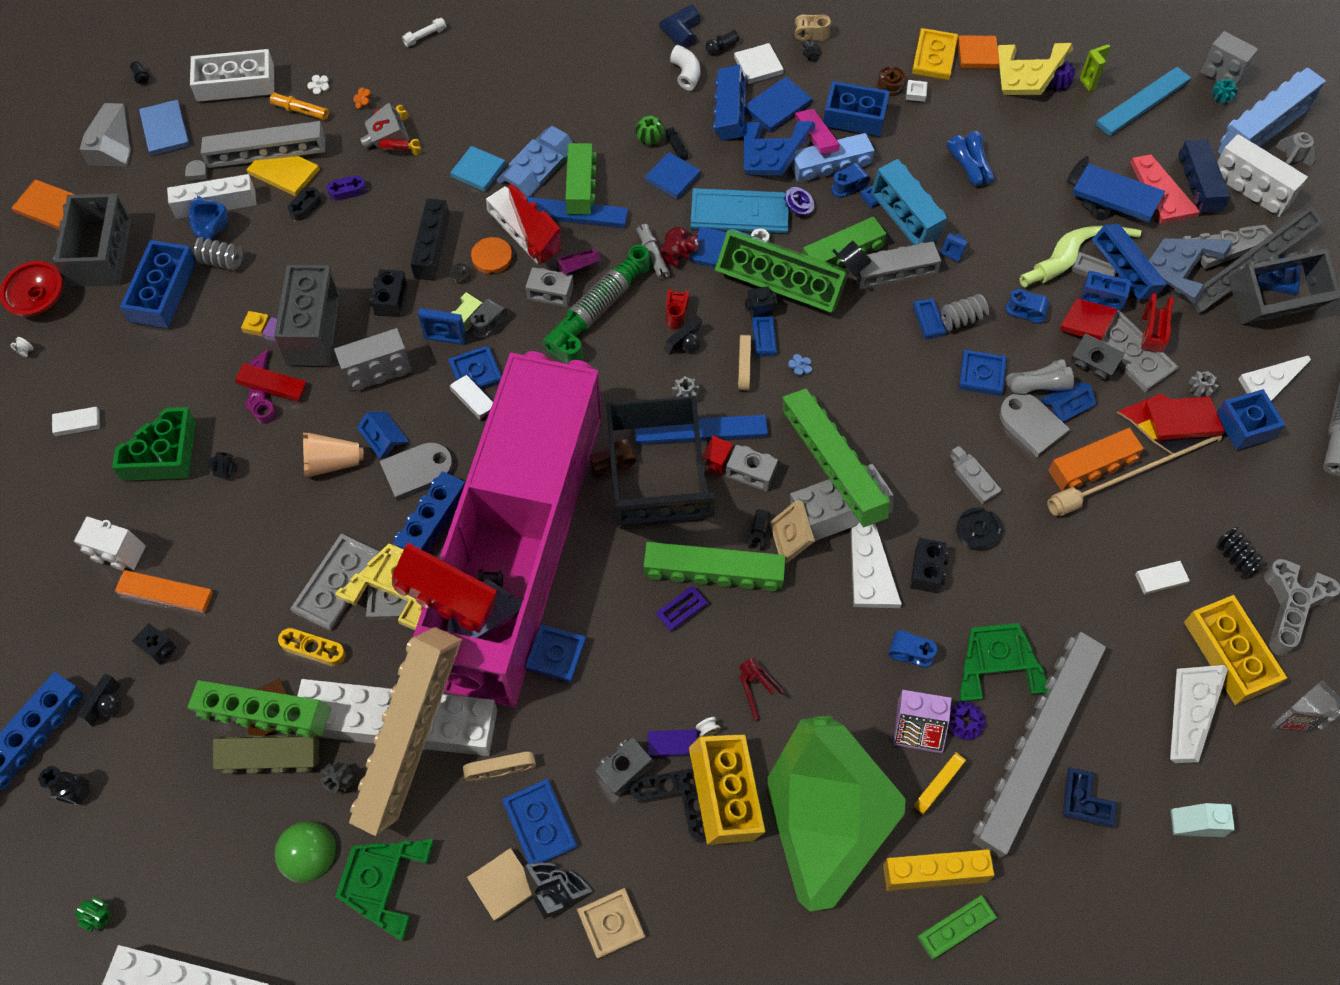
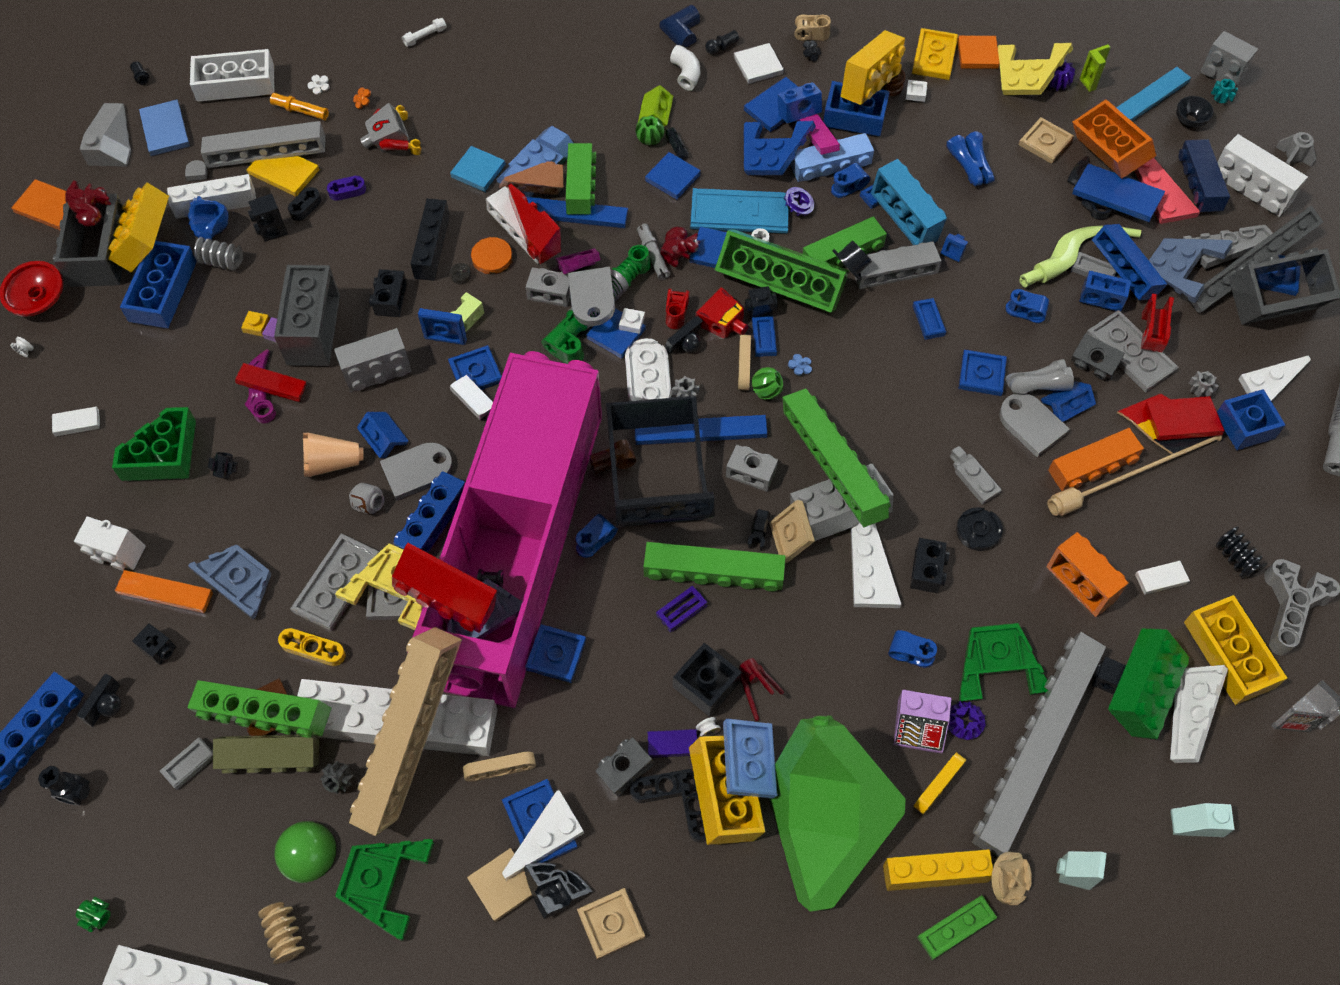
(84, 202): none -> dark red animal
(138, 227): none -> yellow brick
(187, 763): none -> light grey tile
(235, 577): none -> sand blue wing
(268, 218): none -> black brick
(280, 932): none -> tan piece
(366, 498): none -> light grey head
(487, 318): dark grey piece -> none
(542, 178): none -> nougat slope
(550, 832): none -> white wing
(591, 293): none -> light grey tile
(594, 536): none -> blue piece
(611, 338): none -> blue tile
(631, 320): none -> white plate
(647, 371): none -> white tile
(657, 103): none -> lime panel
(706, 679): none -> black brick
(716, 455): red brick -> none
(722, 315): none -> red torso
(730, 103): blue brick -> none
(749, 758): none -> medium blue tile
(767, 383): none -> bright green piece
(799, 102): none -> blue brick
(872, 67): none -> yellow brick
(964, 311): light grey piece -> none
(1011, 878): none -> tan tile
(1046, 140): none -> tan tile
(1080, 804): dark blue brick -> none
(1081, 868): none -> light aqua slope
(1087, 574): none -> orange brick
(1089, 319): red tile -> none
(1108, 675): none -> black brick
(1114, 138): none -> orange brick
(1149, 683): none -> green brick
(1196, 107): none -> black piece
(1276, 110): light blue brick -> none

